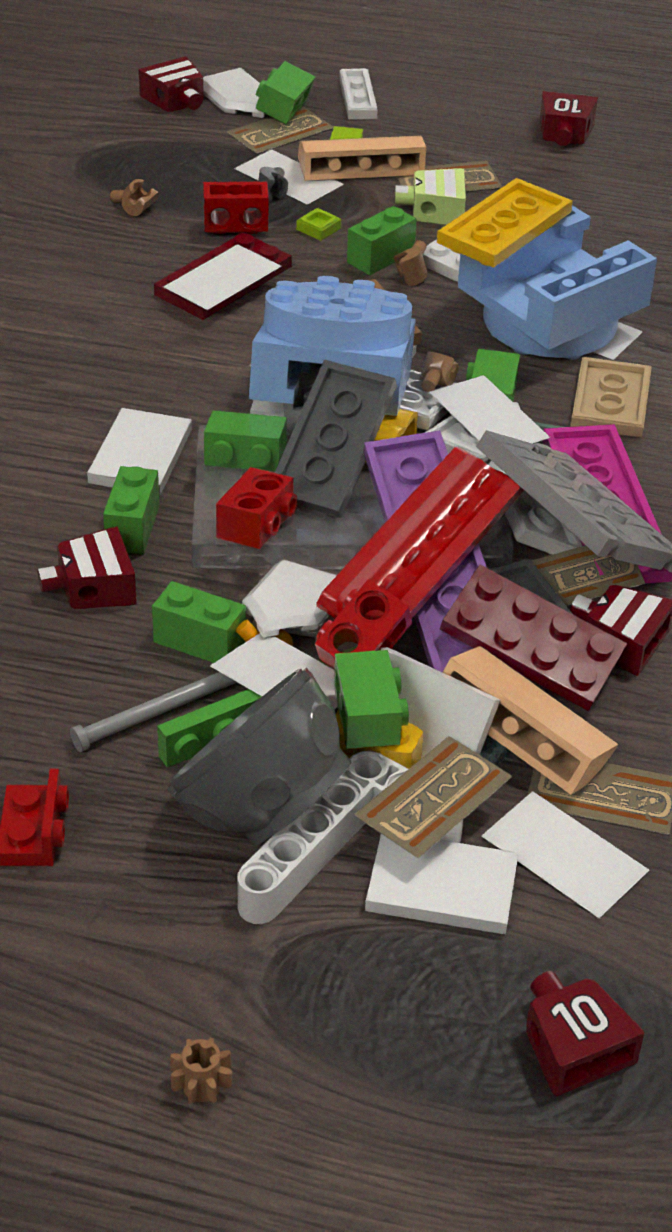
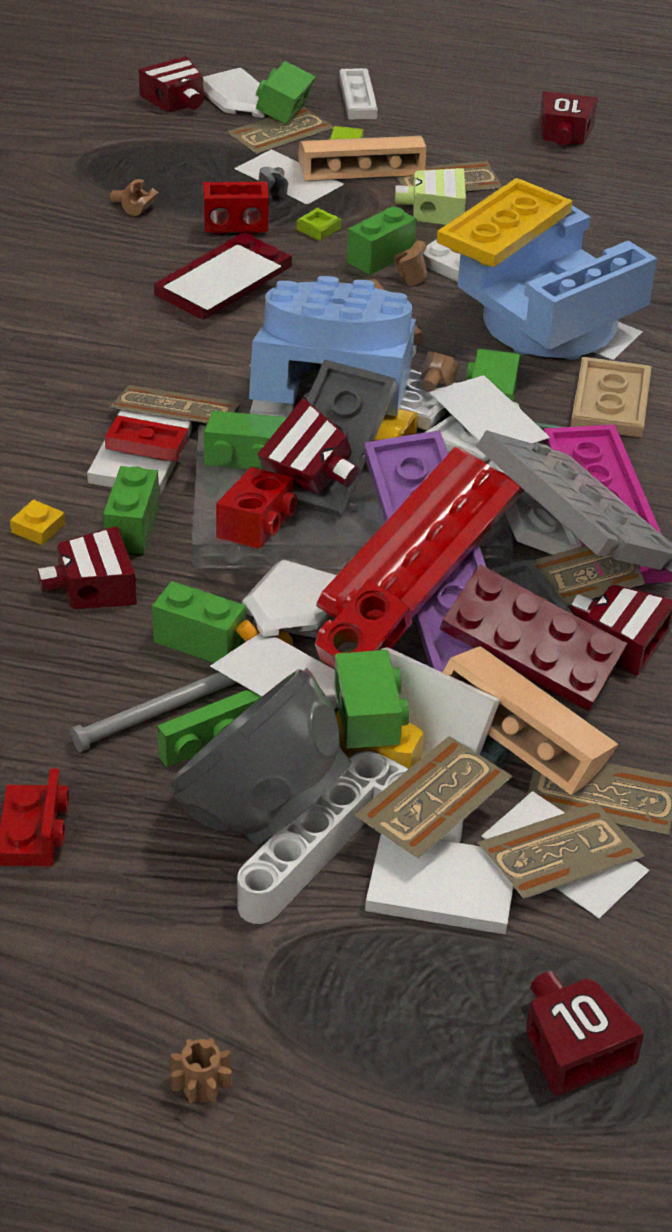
(37, 522): none -> yellow plate
(146, 438): none -> red plate
(171, 403): none -> sticker
(309, 450): none -> dark red torso
(560, 850): none -> dark tan sticker

